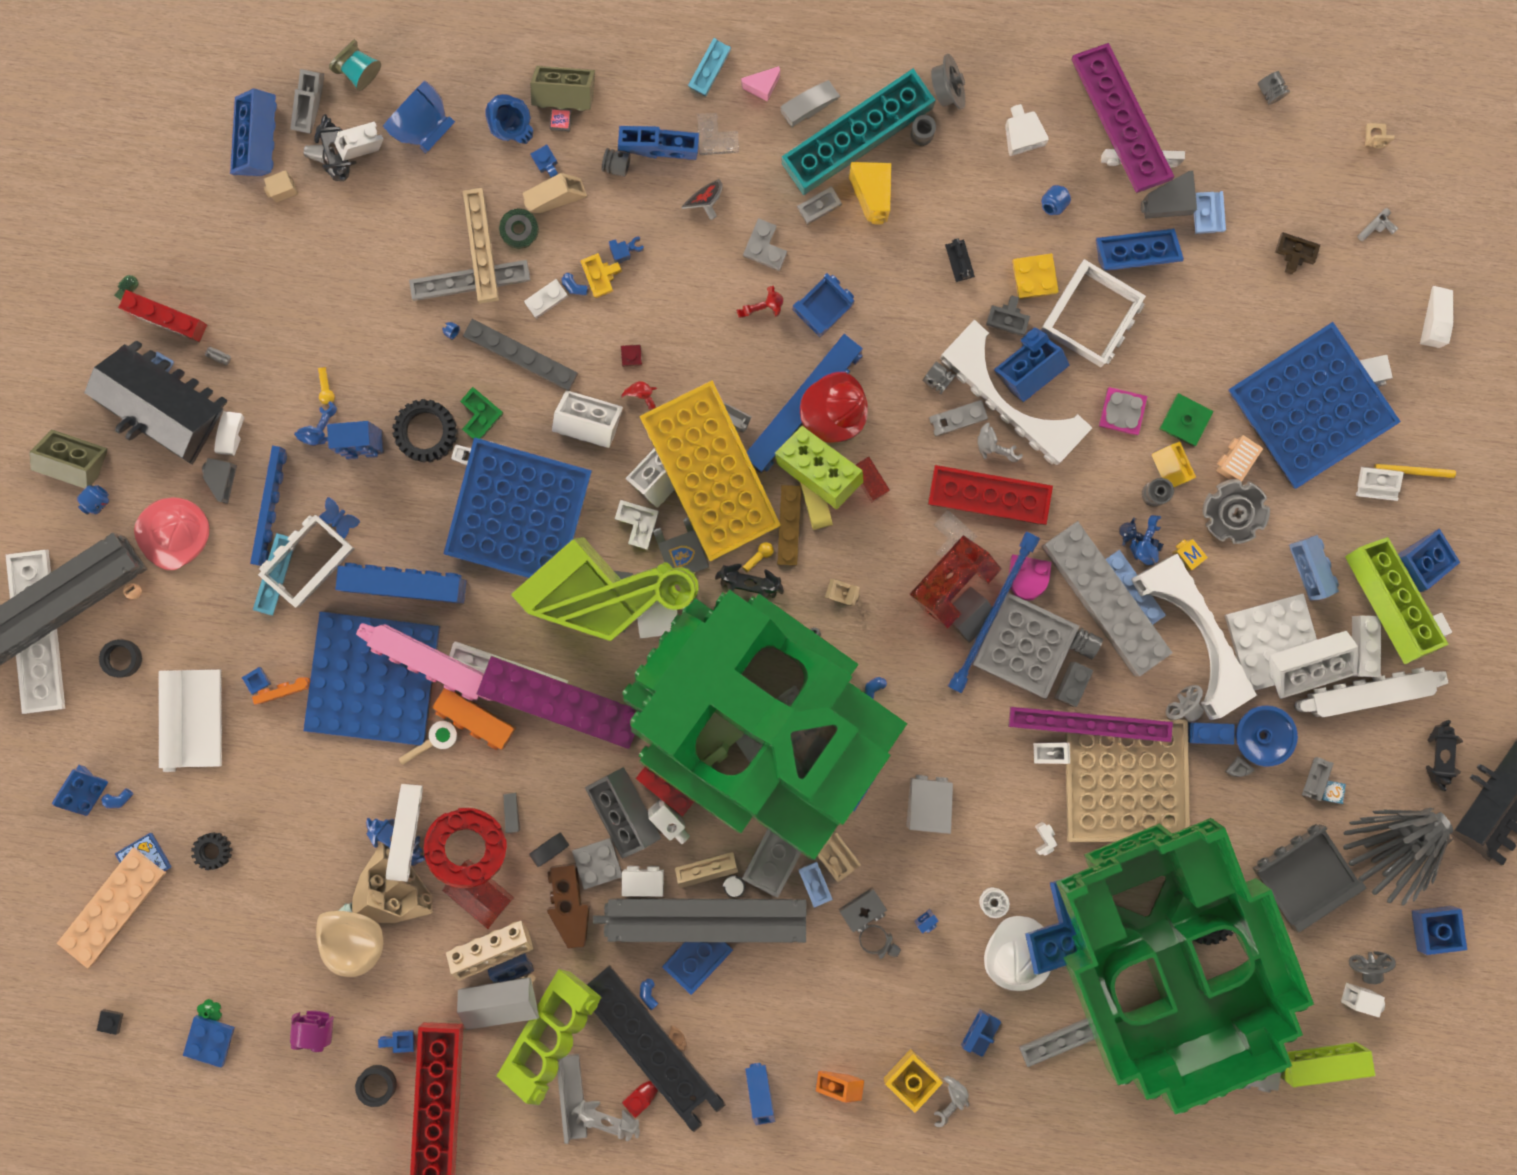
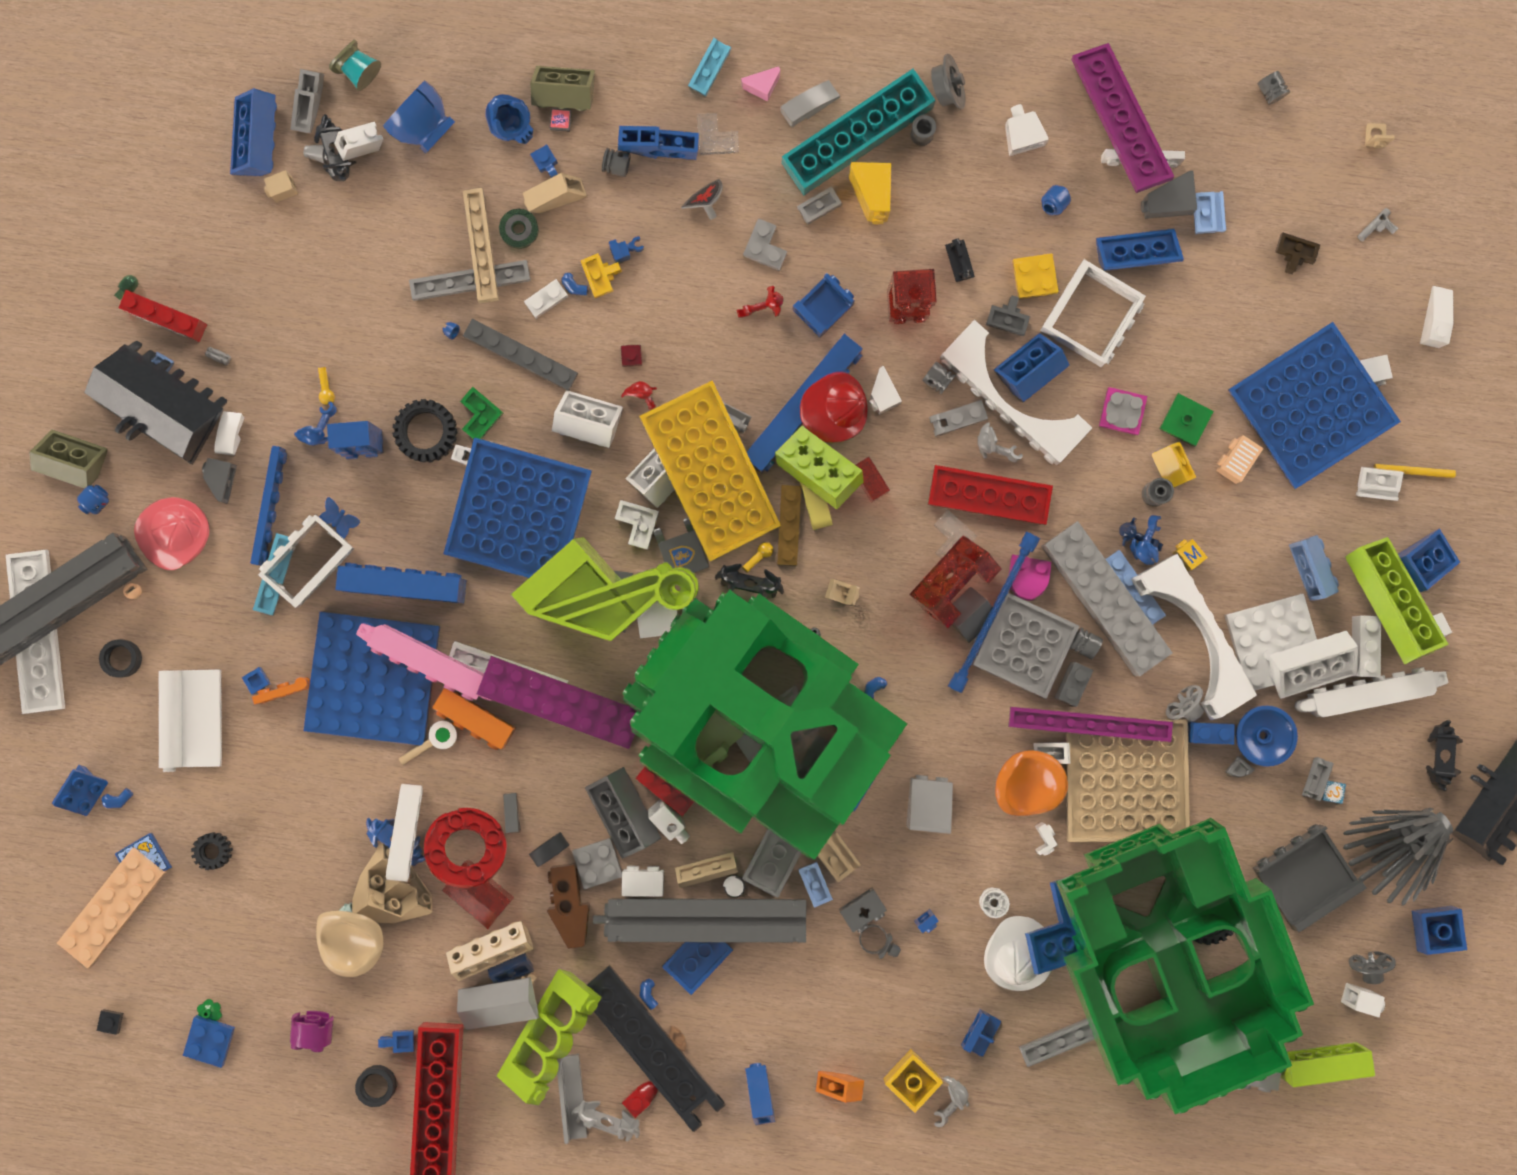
(884, 393): none -> white slope
(910, 290): none -> clear red plate
(1030, 784): none -> orange piece
(1034, 339): blue plate -> none
(1249, 517): light grey piece -> none

